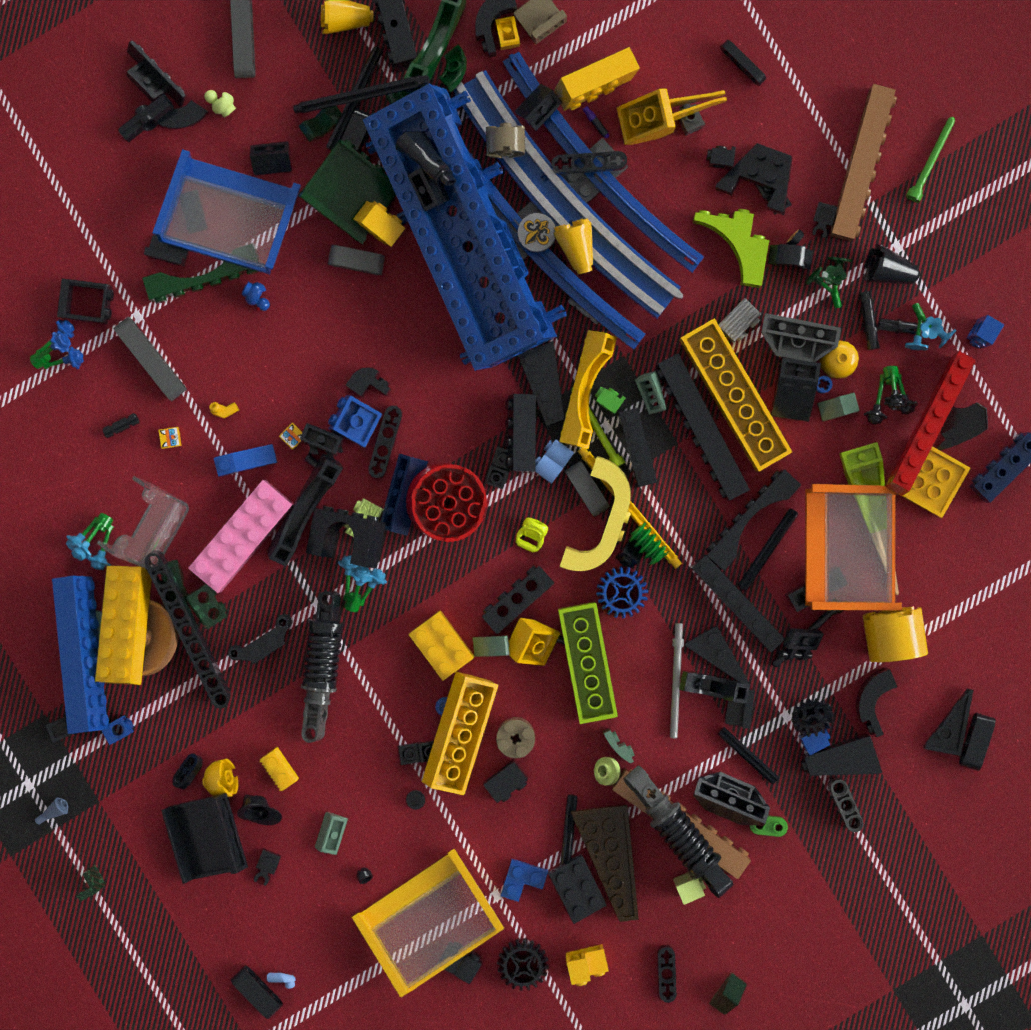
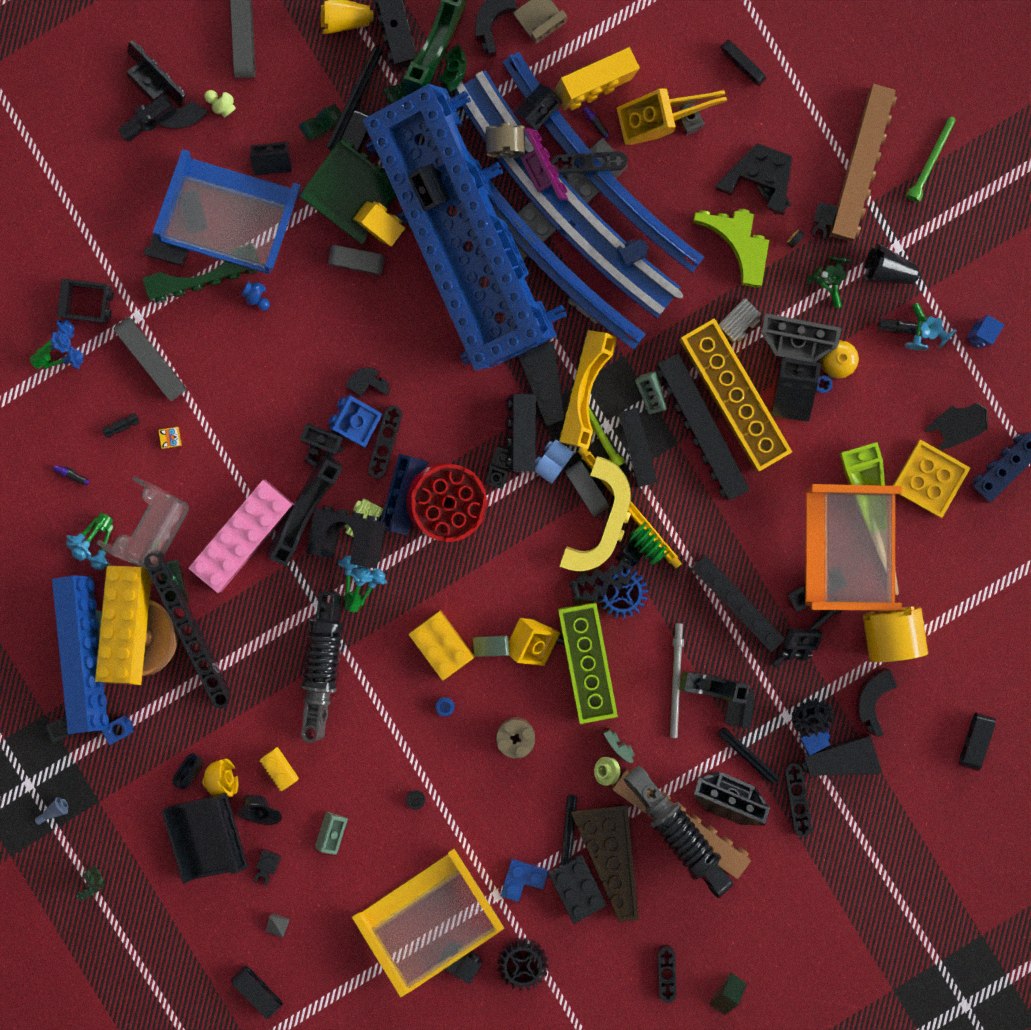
(70, 473): none -> piece
(201, 609): clear green brick -> none
(222, 411): yellow arm -> none
(245, 460): blue slope -> none
(265, 644): black plate -> none
(277, 925): none -> dark grey slope
(289, 980): light blue arm -> none
(291, 436): tile -> none
(362, 94): black piece -> none
(364, 875): black hinge -> none
(414, 752): black slope -> none
(420, 149): black piece -> none
(459, 733): yellow brick -> none
(499, 622): black brick -> none
(506, 781): black brick -> none
(507, 33): yellow slope -> none
(533, 529): neon yellow piece -> none
(536, 232): tile -> none
(539, 167): none -> magenta bracket
(577, 244): yellow cone -> none
(586, 962): yellow brick -> none
(608, 580): none -> black piece
(609, 400): bright green brick -> none
(633, 251): none -> dark blue brick
(688, 888): yellowish green brick -> none
(714, 649): black wing -> none
(721, 157): black brick -> none
(725, 549): black arch -> none
(768, 549): black axle -> none
(769, 828): bright green plate -> none
(790, 256): black brick -> none
(798, 799): none -> black beam
(838, 406): sand green slope -> none
(850, 812): dark grey beam -> none
(870, 328): black pin -> none
(896, 401): black plant -> none
(930, 423): red brick -> none
(951, 731): black wing -> none

